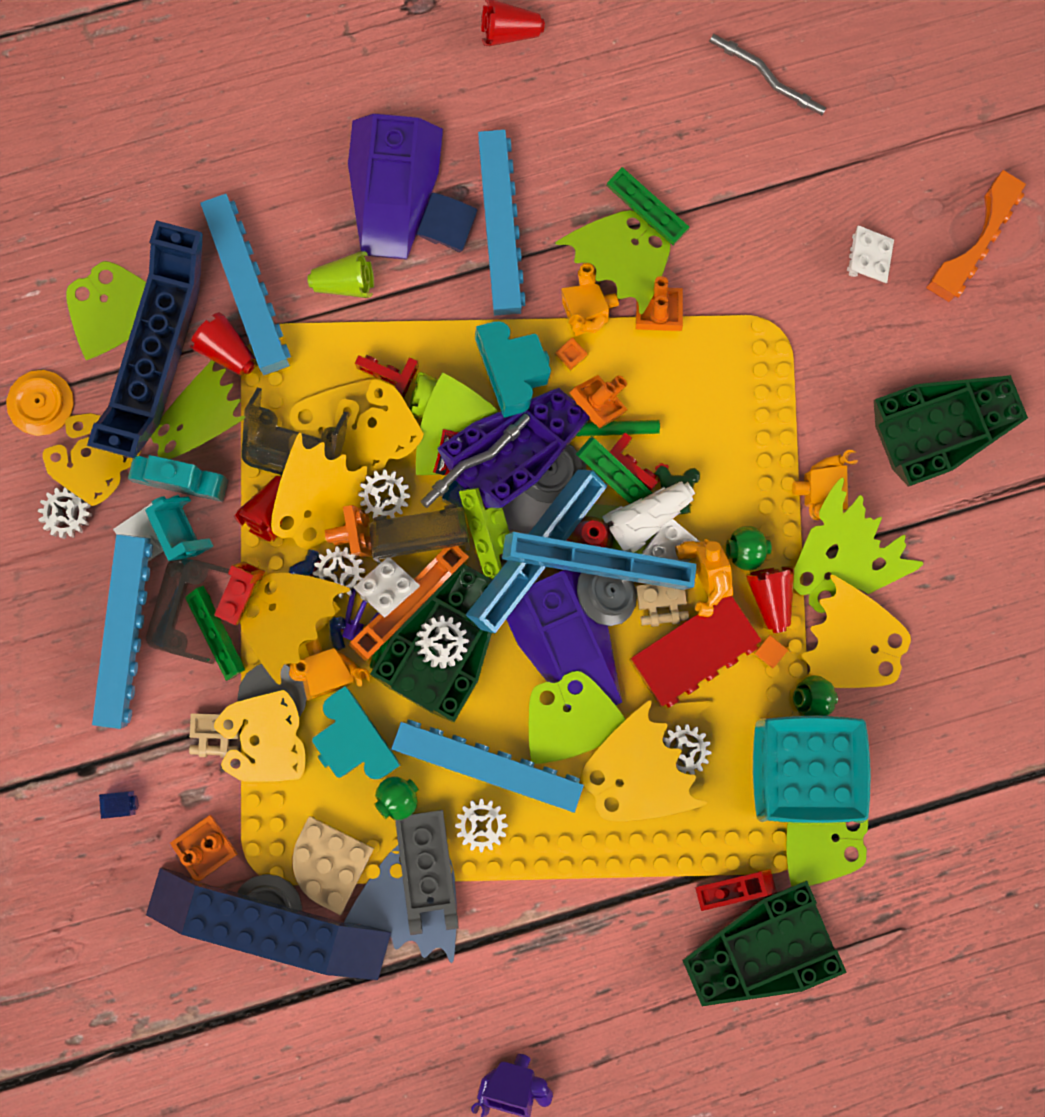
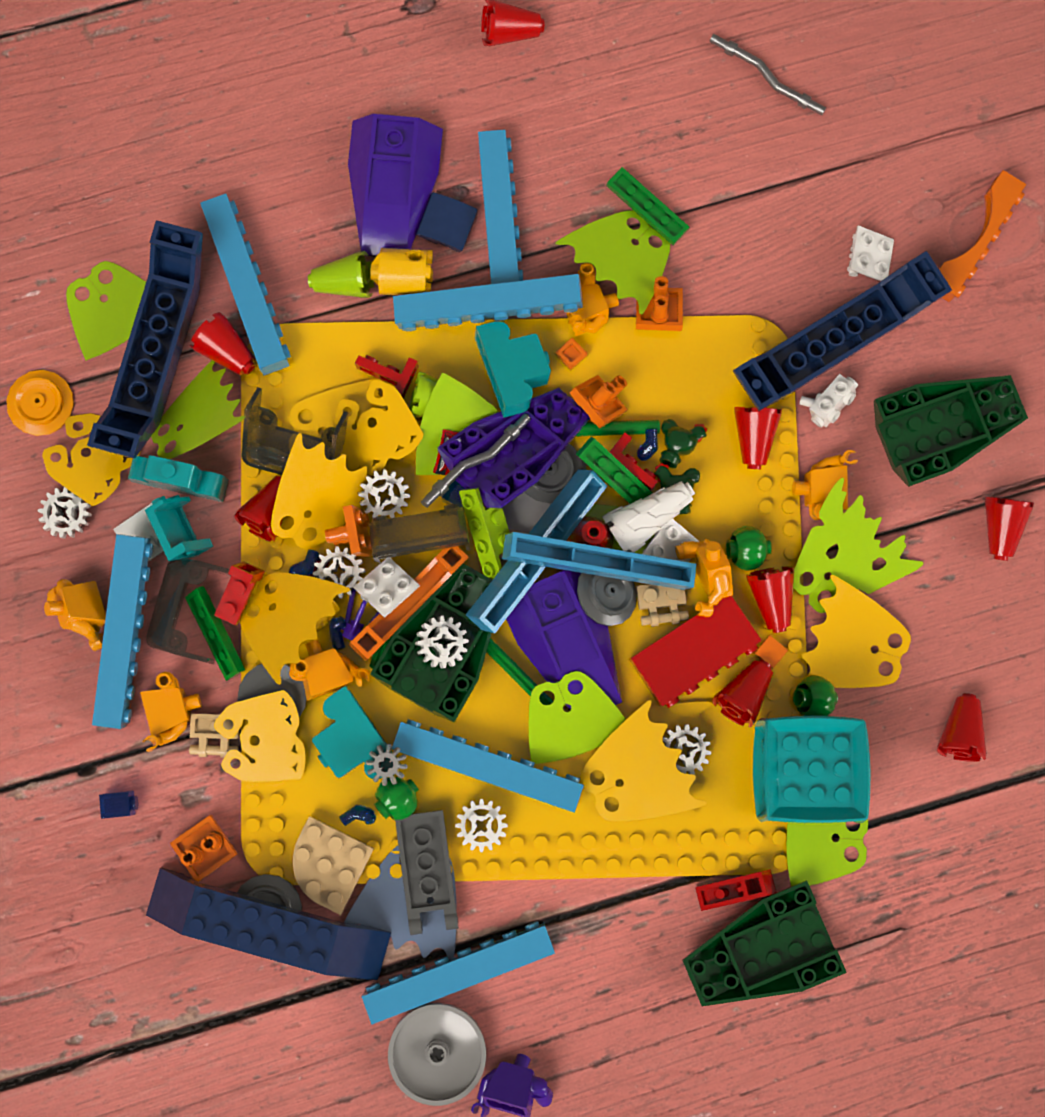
(78, 609): none -> light orange torso
(167, 710): none -> light orange torso
(360, 813): none -> arm
(391, 771): none -> light grey gear
(402, 271): none -> yellow cylinder
(437, 1054): none -> light grey dish
(457, 973): none -> dark azure brick
(488, 302): none -> dark azure brick
(515, 671): none -> green axle
(649, 447): none -> clear blue arm
(679, 441): none -> dark green animal
(745, 693): none -> red cone
(756, 434): none -> red cone
(827, 406): none -> white brick
(842, 332): none -> dark blue slope
(964, 731): none -> red cone
(1005, 524): none -> red cone

